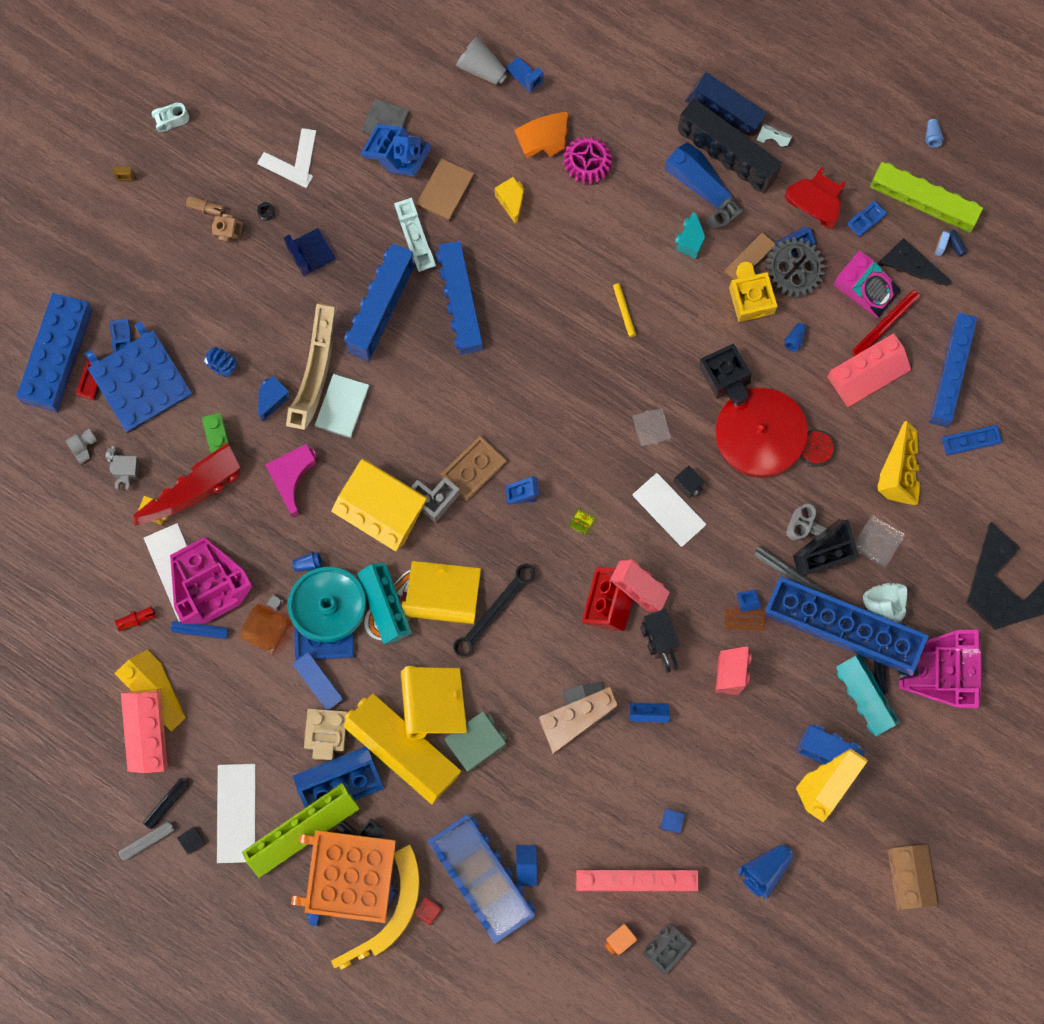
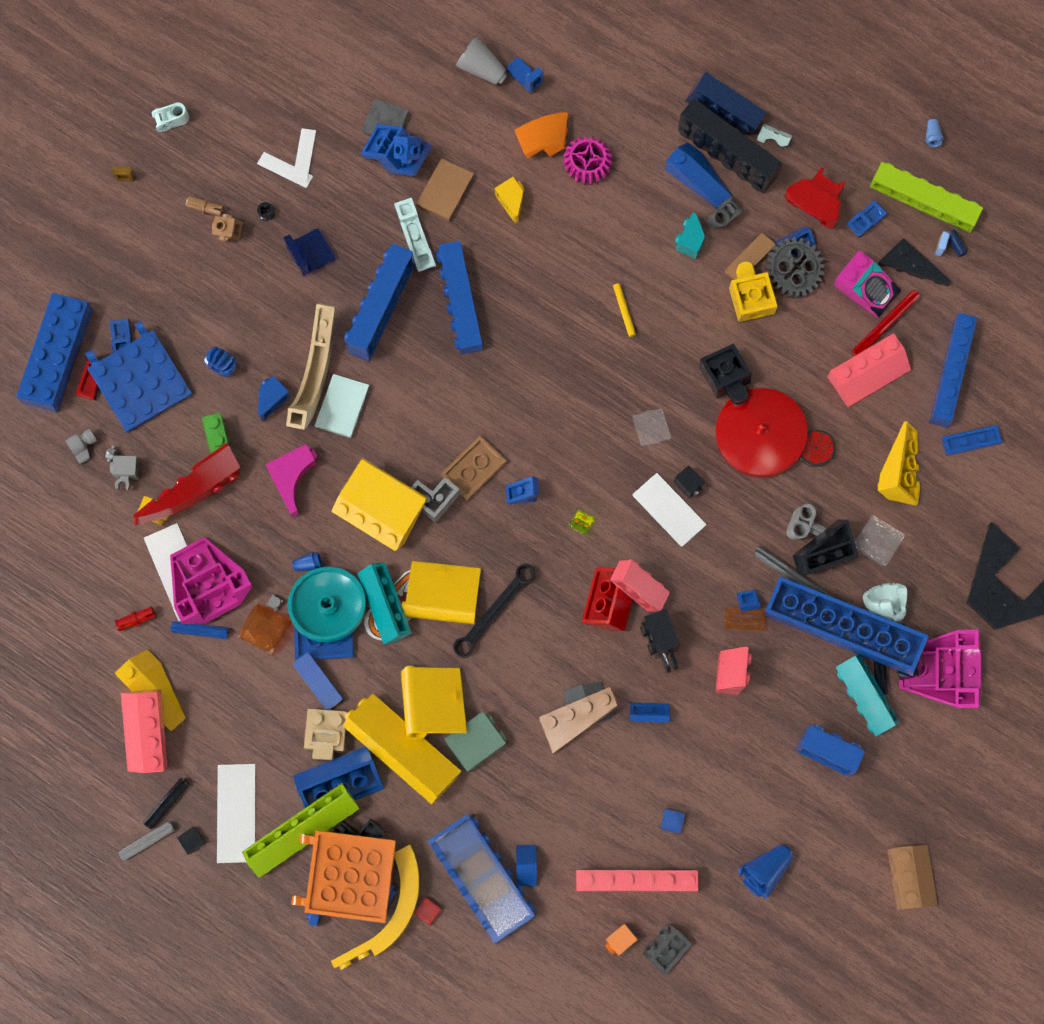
(795, 337): blue cone -> none
(827, 785): yellow wedge -> none

